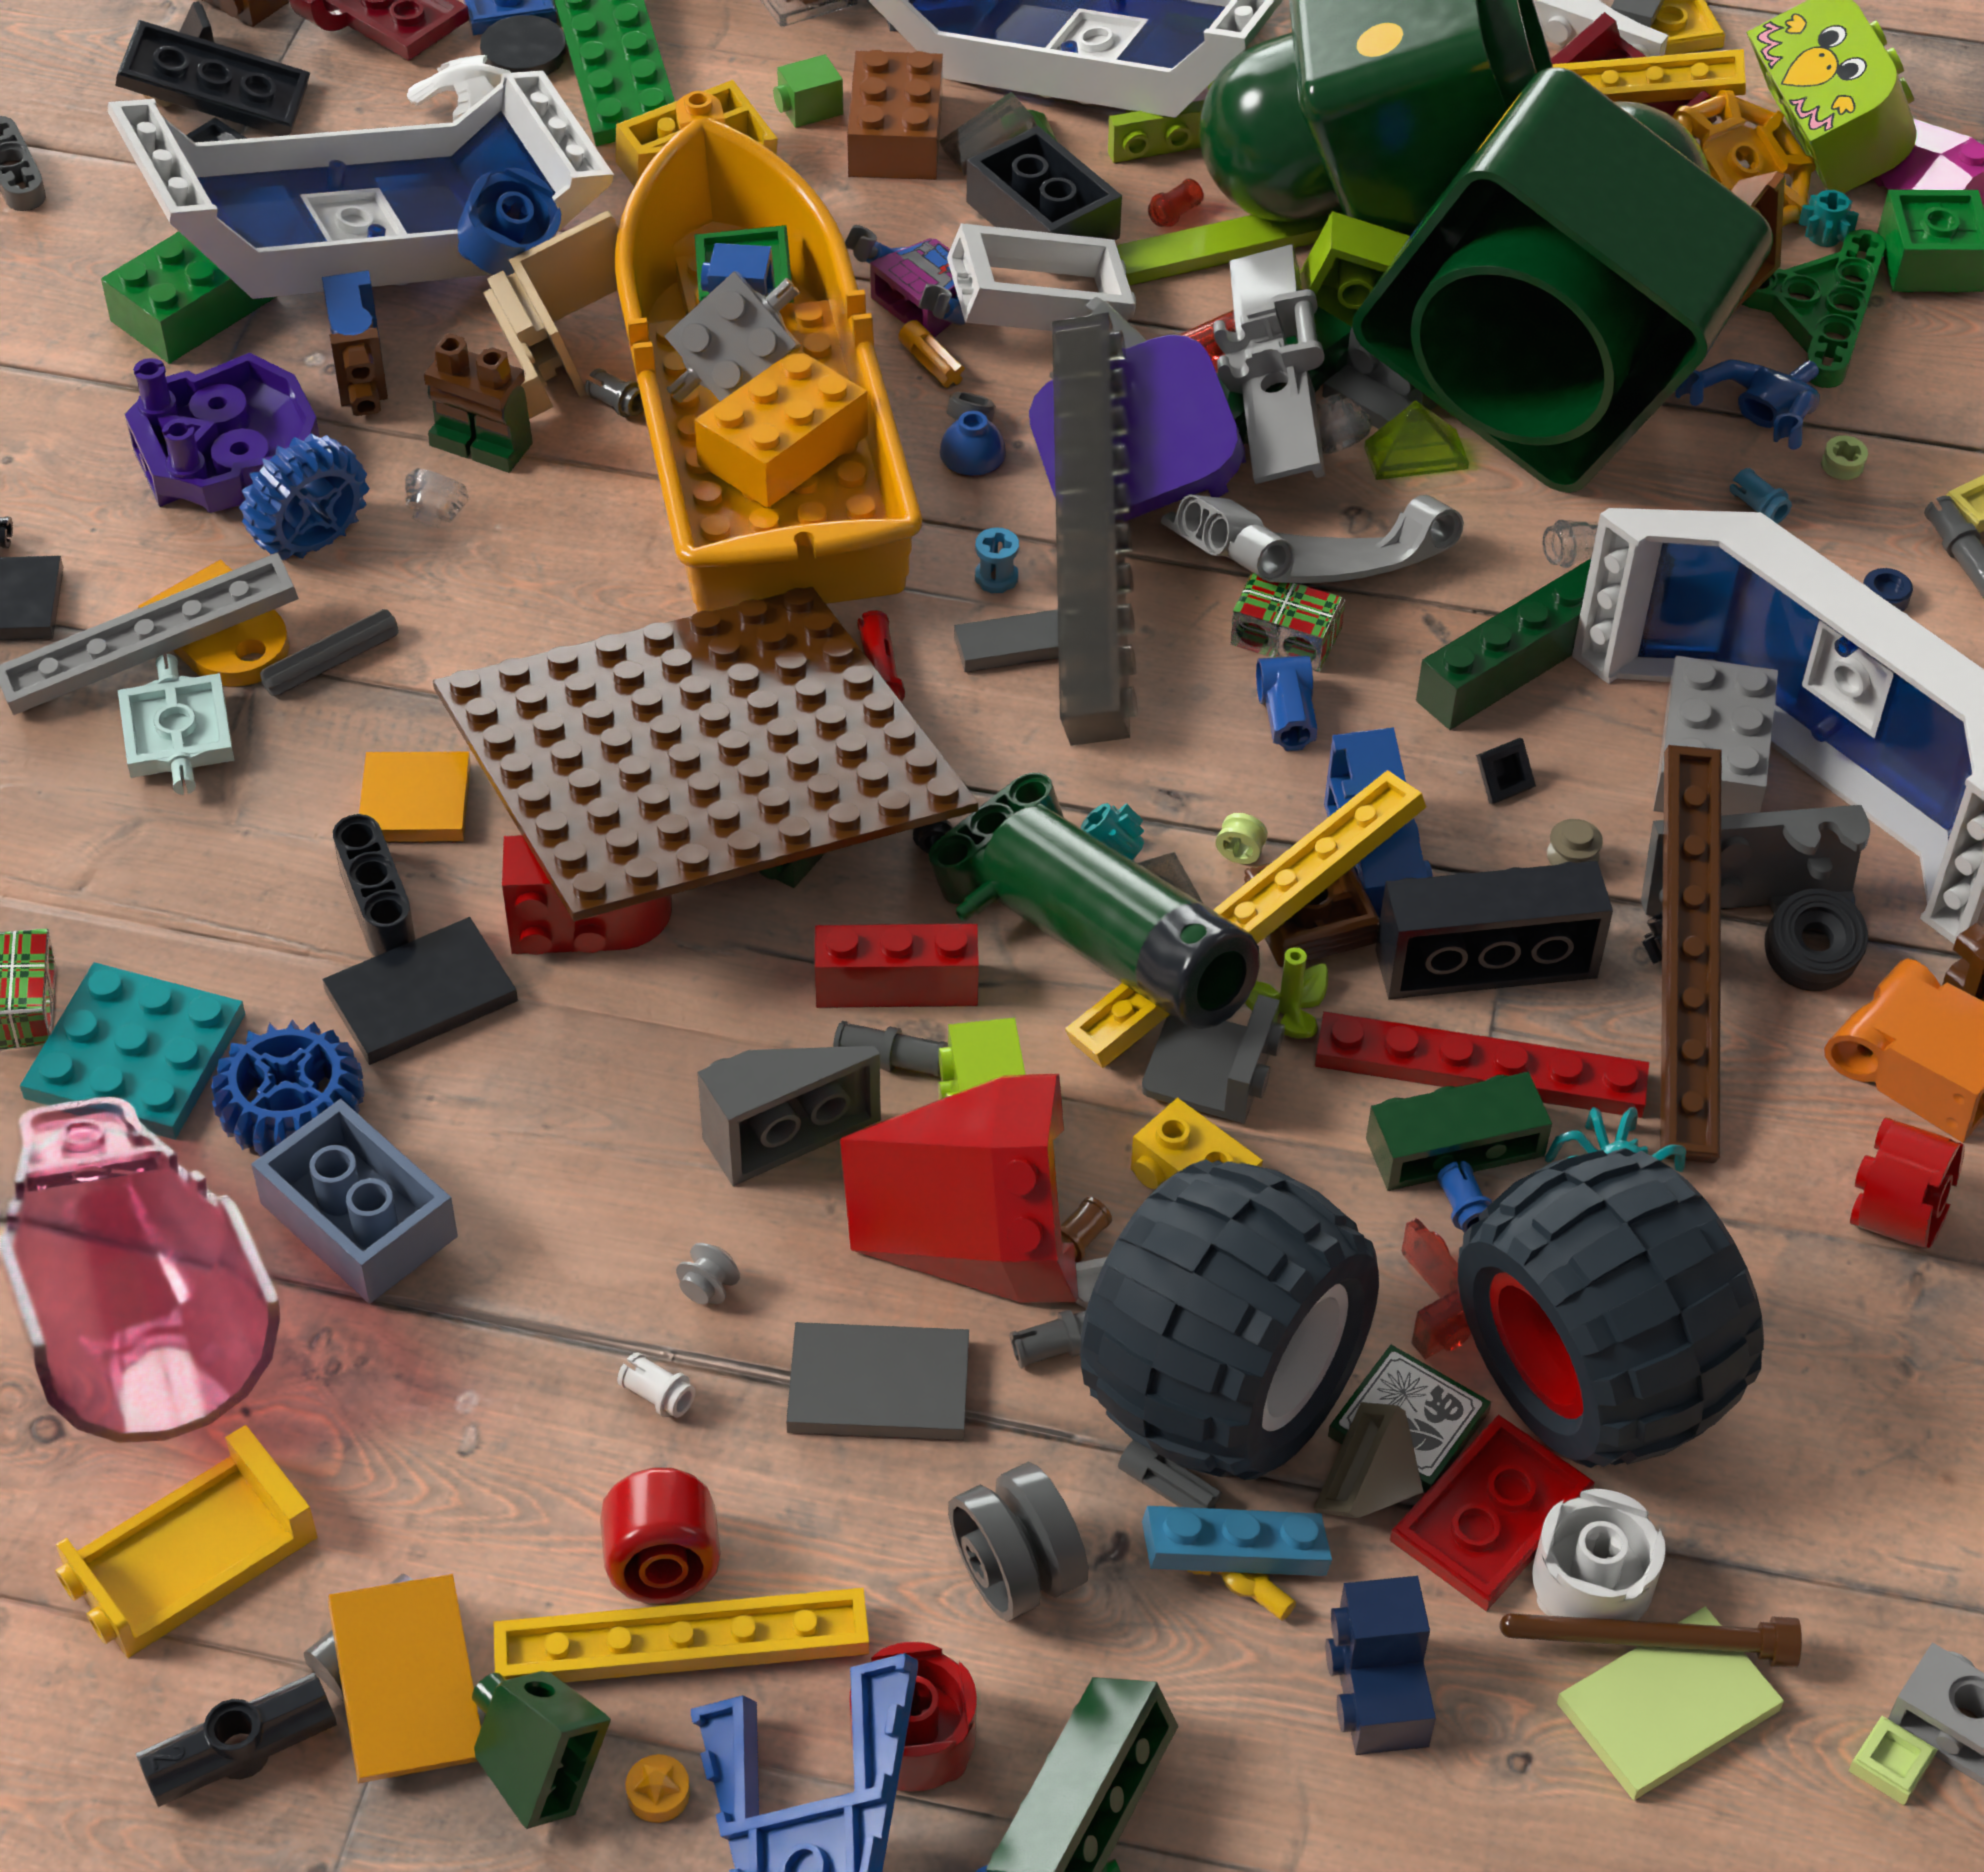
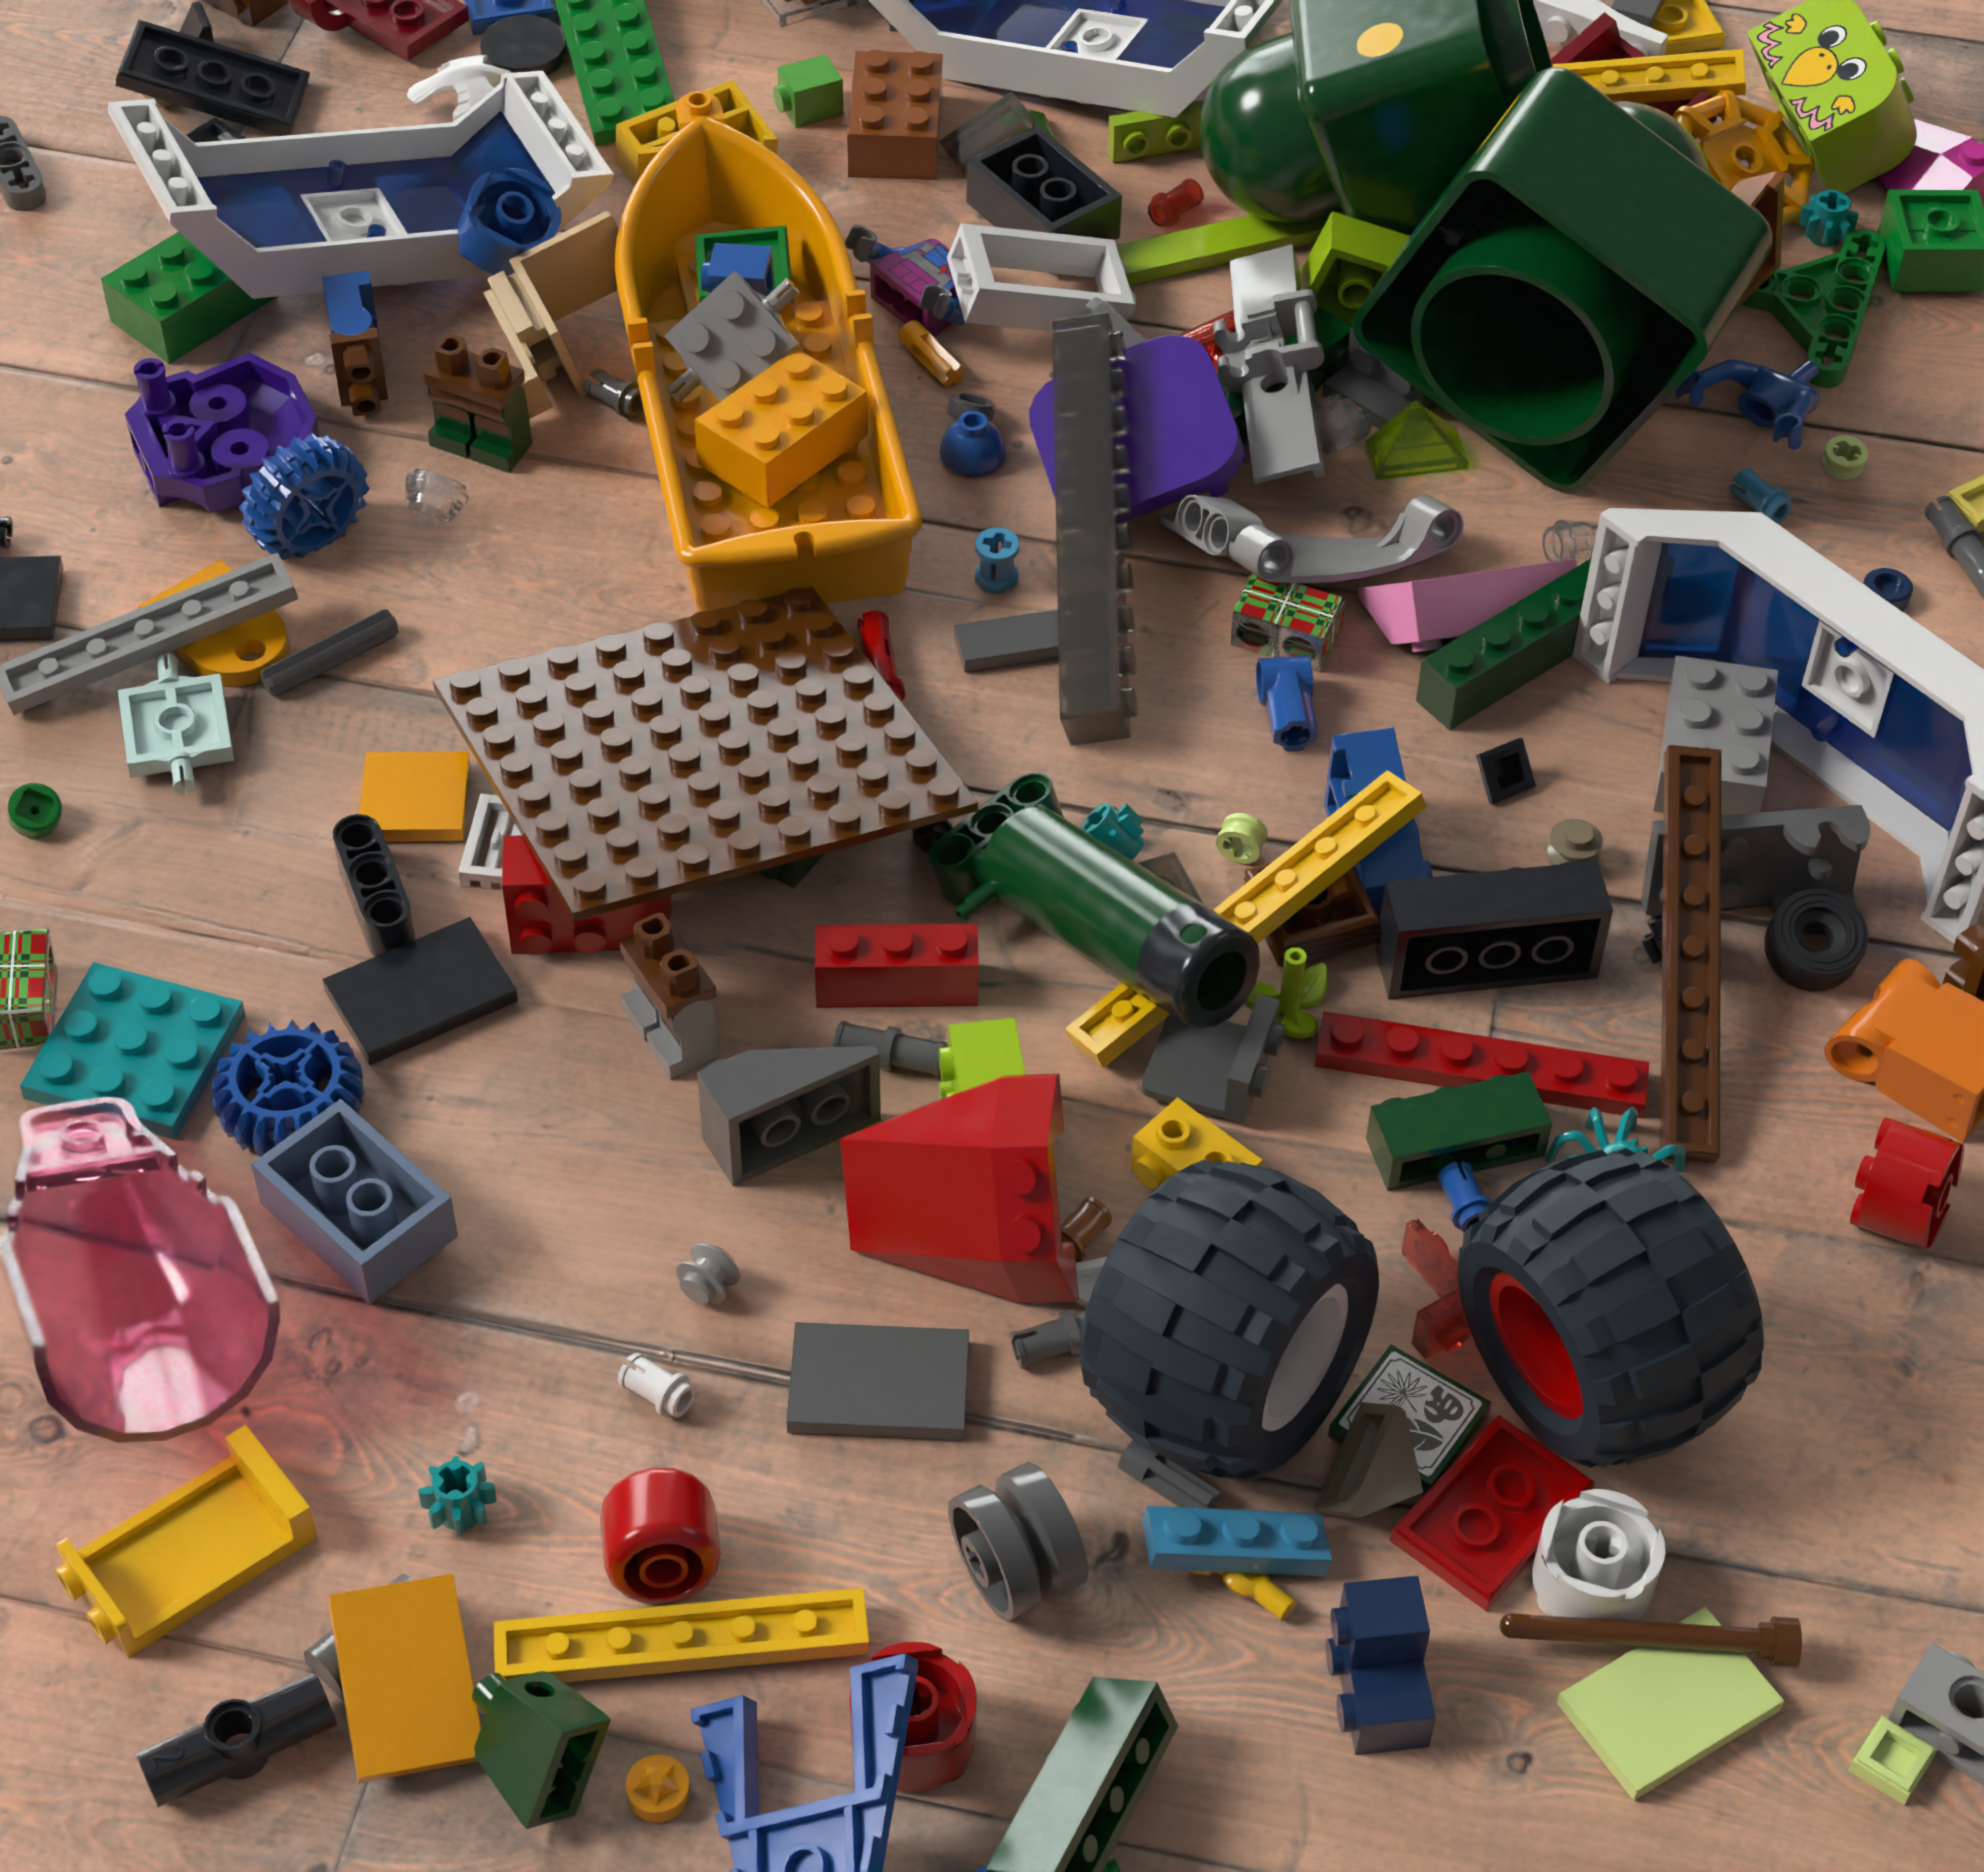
(34, 810): none -> green tile
(457, 1495): none -> teal gear
(489, 873): none -> white tile
(670, 997): none -> hips
(1454, 604): none -> bright pink wedge

